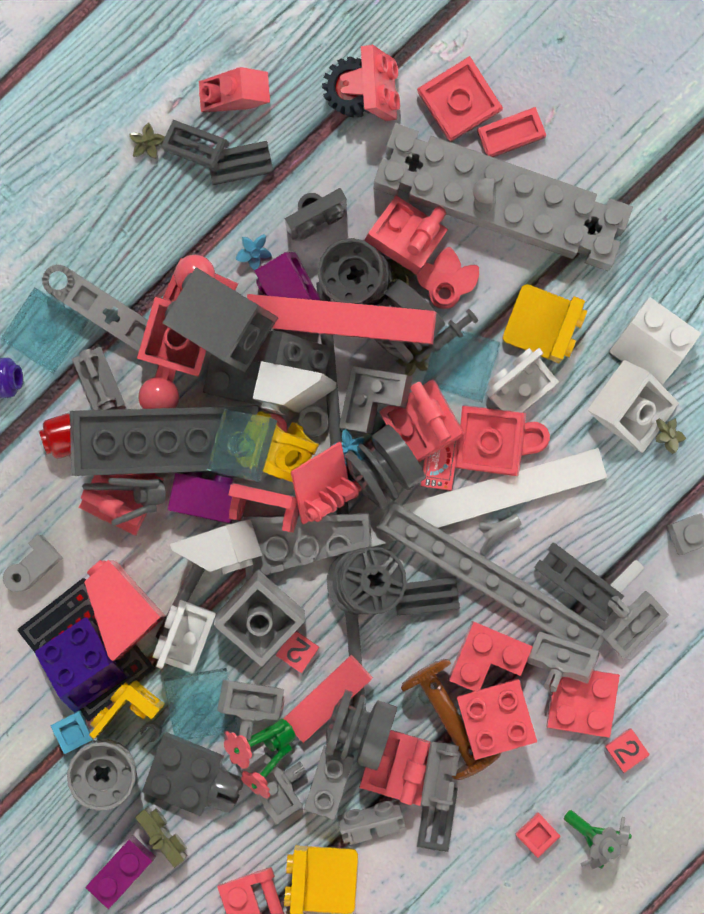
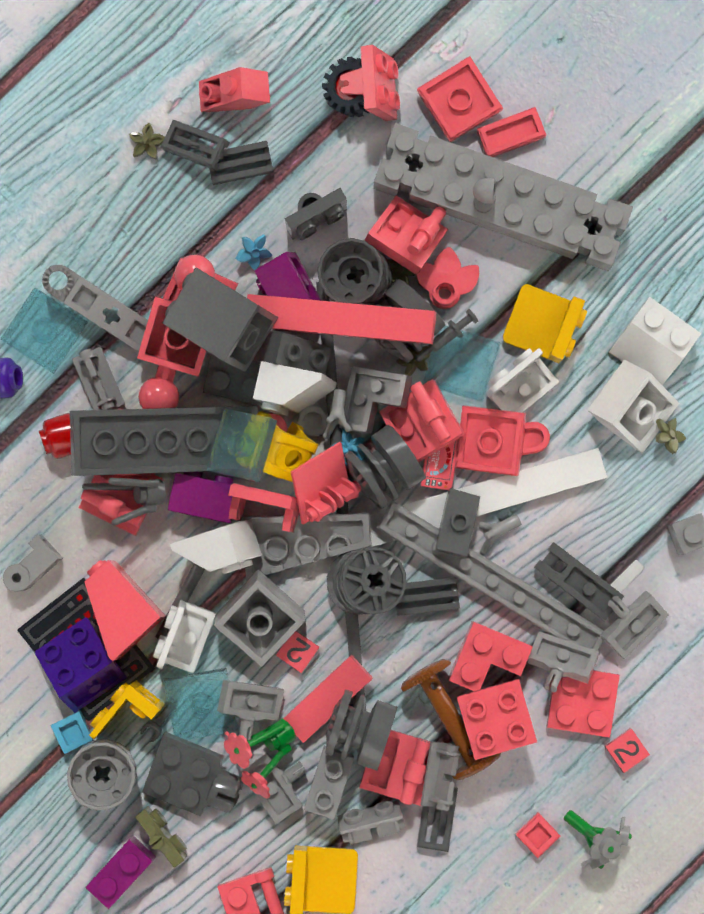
(337, 414): none -> light grey bar
(457, 523): none -> dark grey plate

